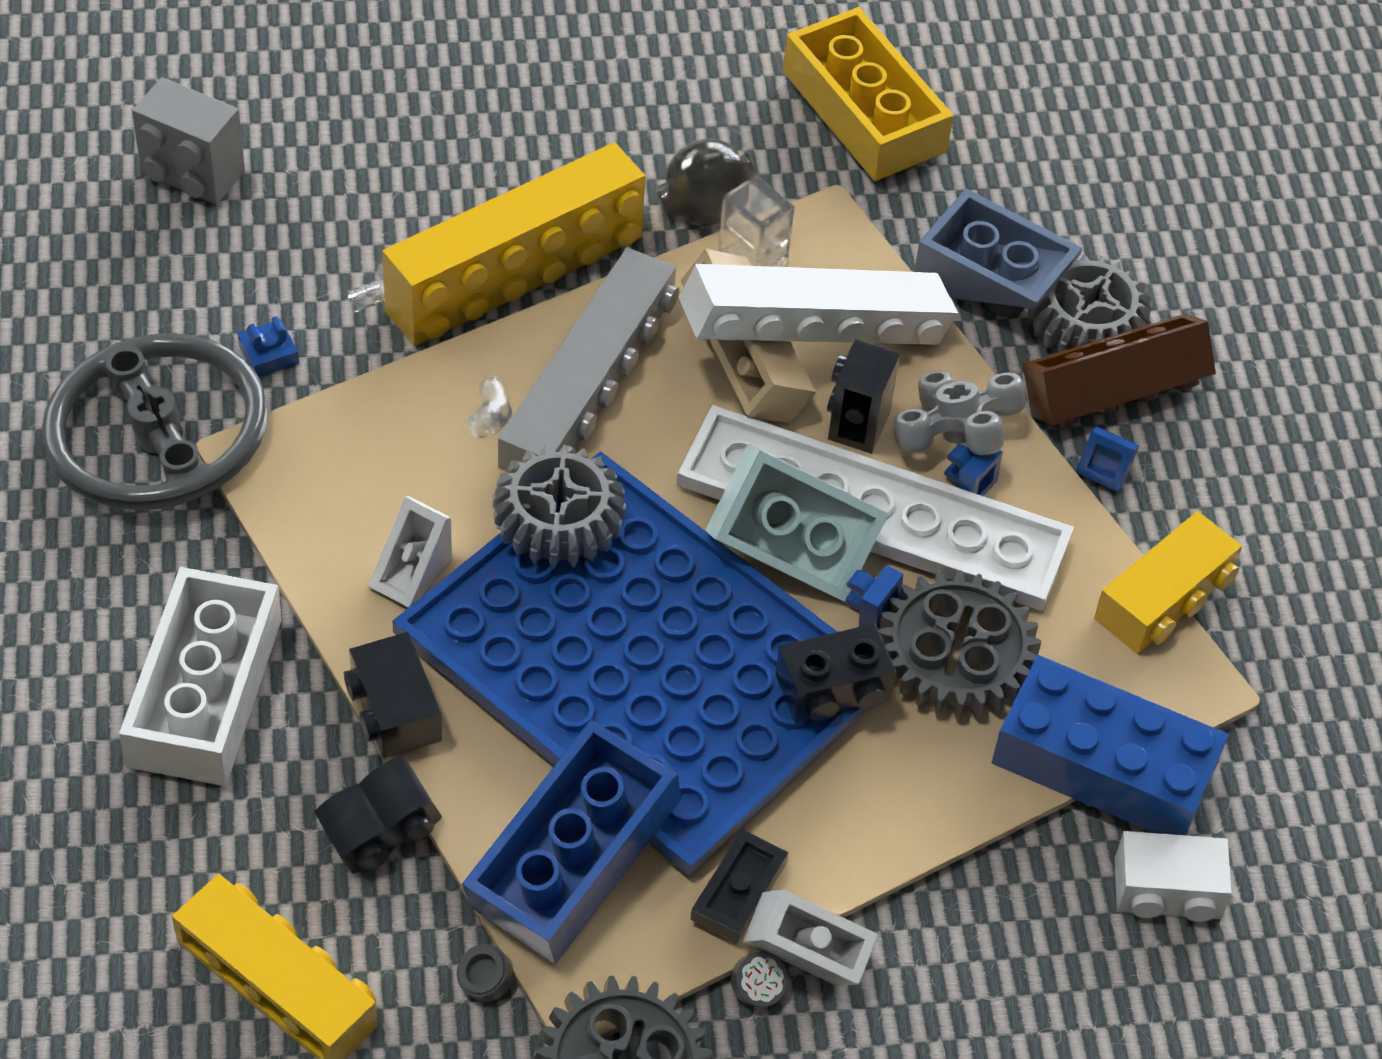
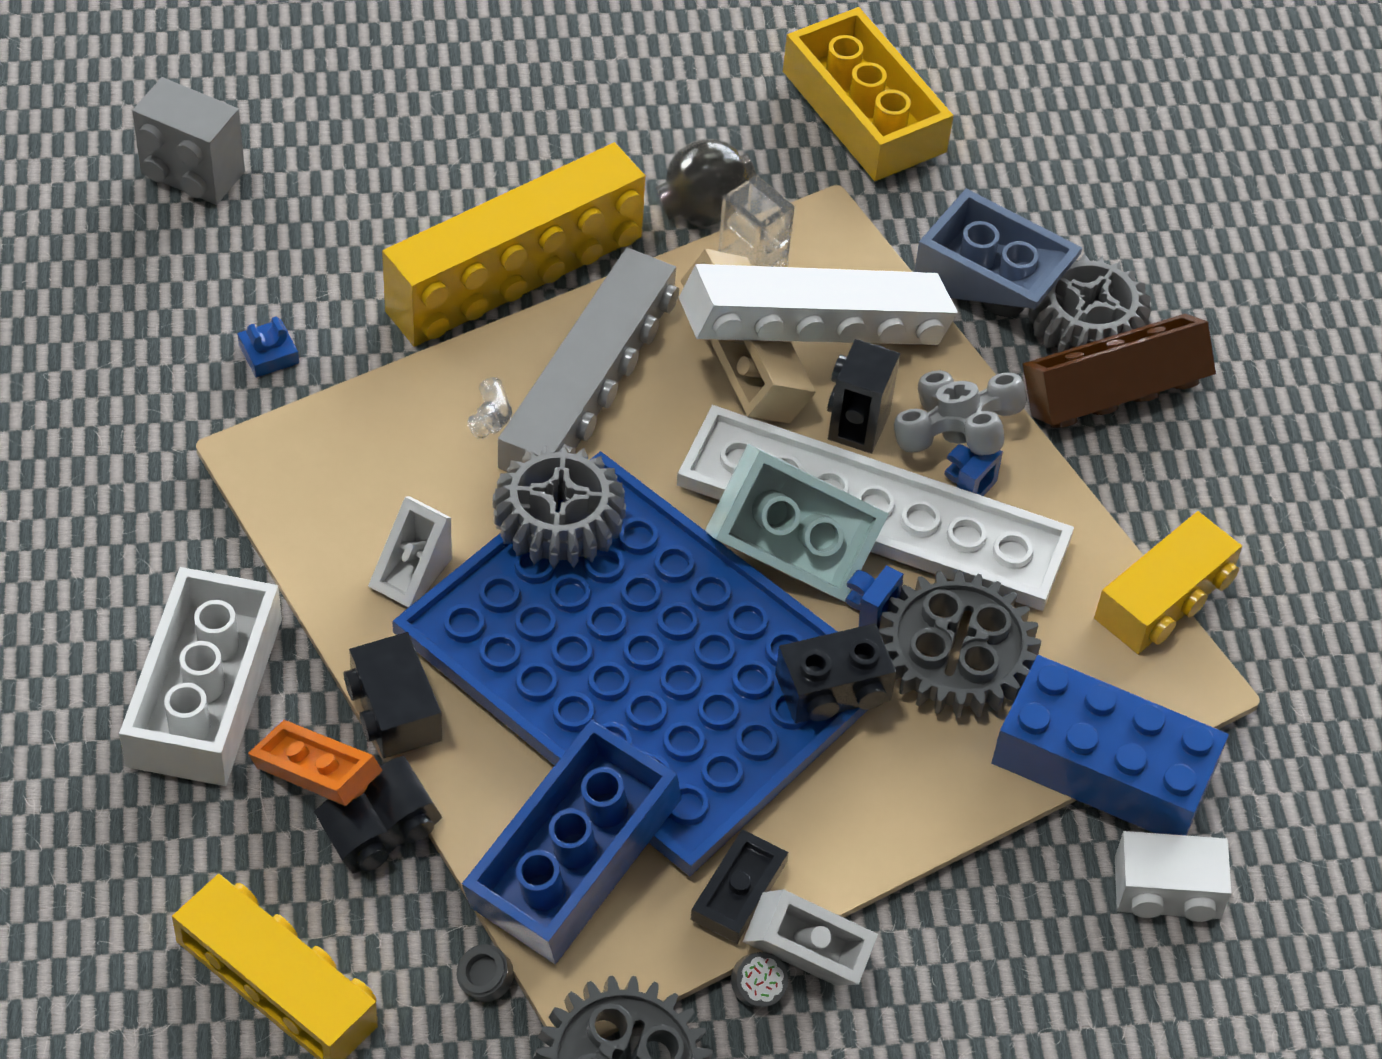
(184, 471): dark grey piece -> none
(315, 762): none -> orange plate
(368, 294): clear arm -> none
(1107, 459): blue tile -> none

